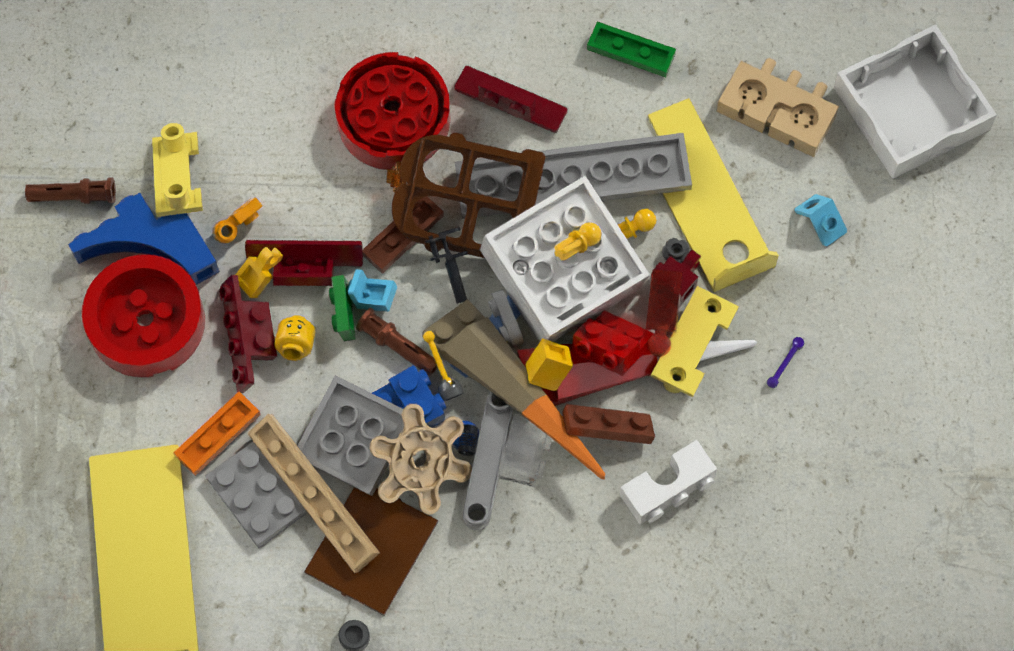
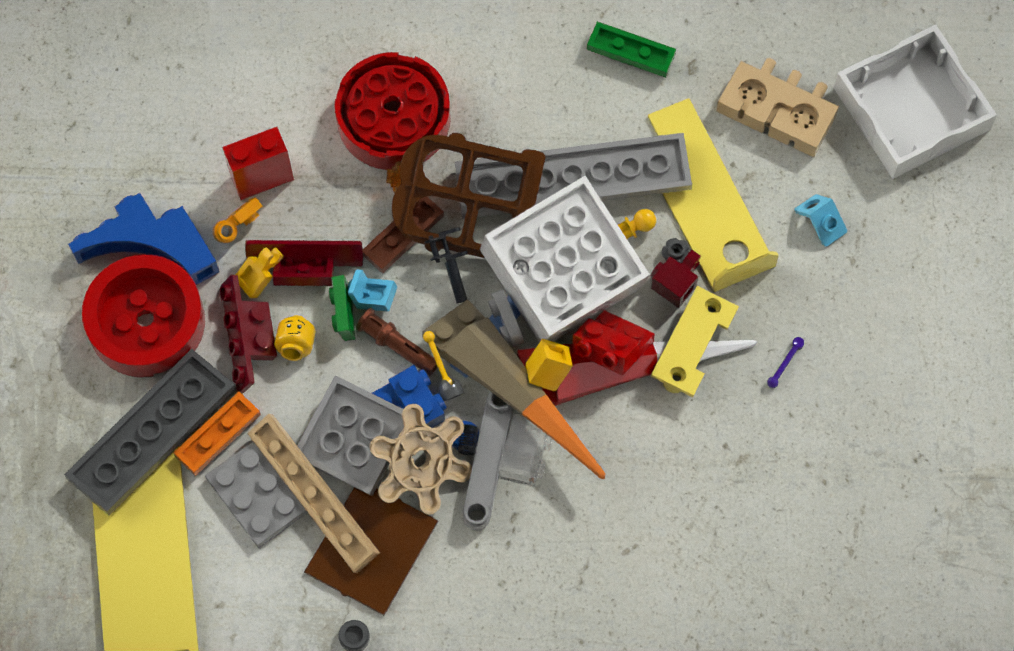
(84, 191): copper pin -> none
(149, 432): none -> dark grey plate
(172, 171): light yellow brick -> none
(258, 163): none -> red brick
(511, 99): dark red bracket -> none
(578, 241): yellow axle -> none
(608, 424): copper plate -> none
(649, 499): white arch -> none
(663, 309): clear red plate -> none

